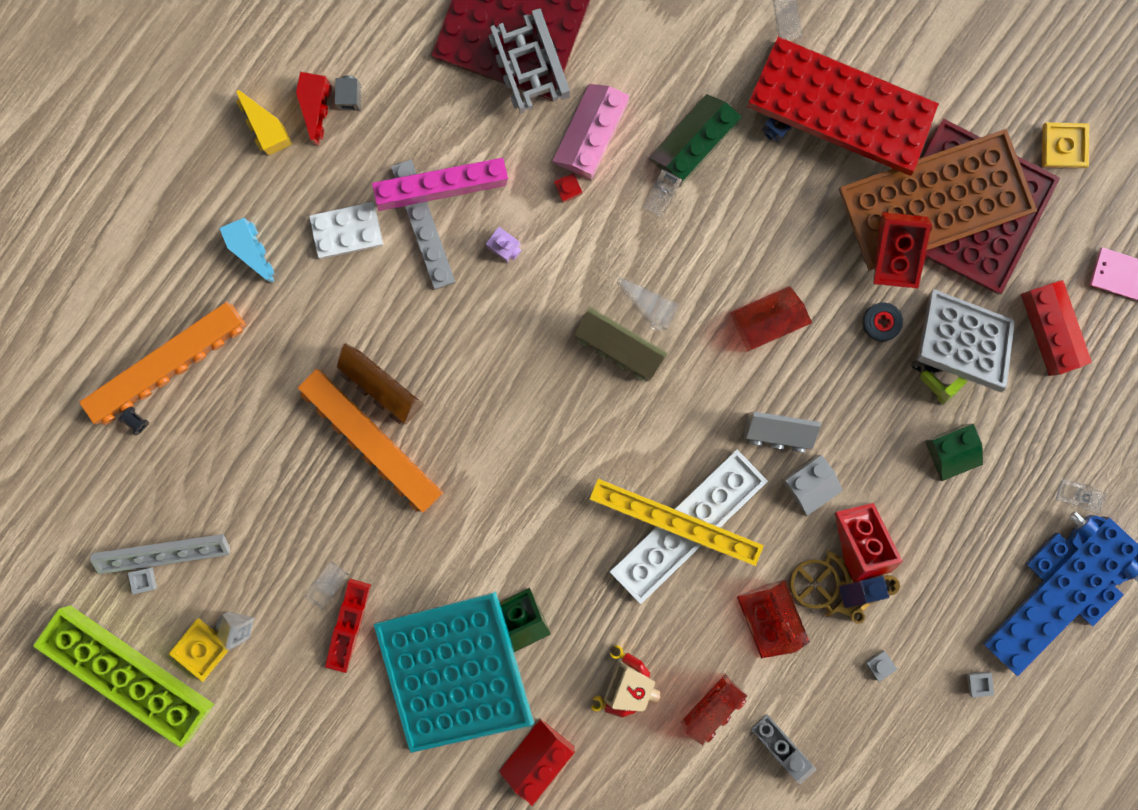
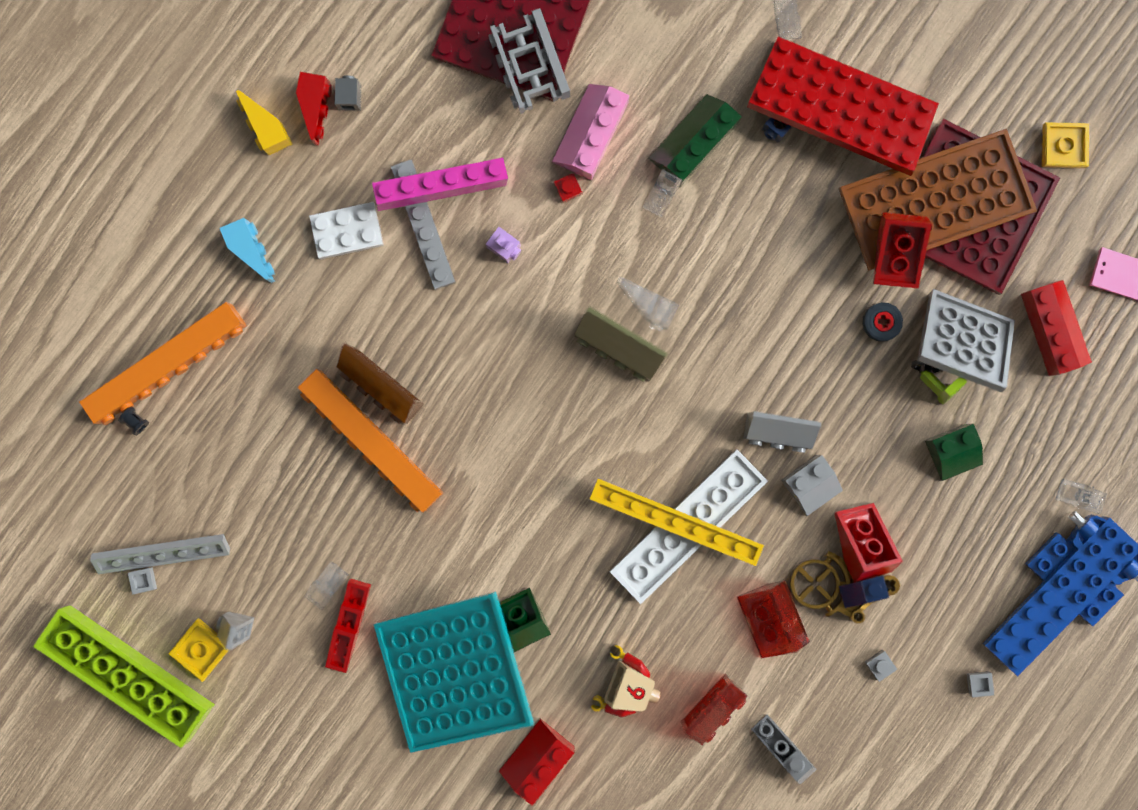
(770, 318): clear red slope -> none

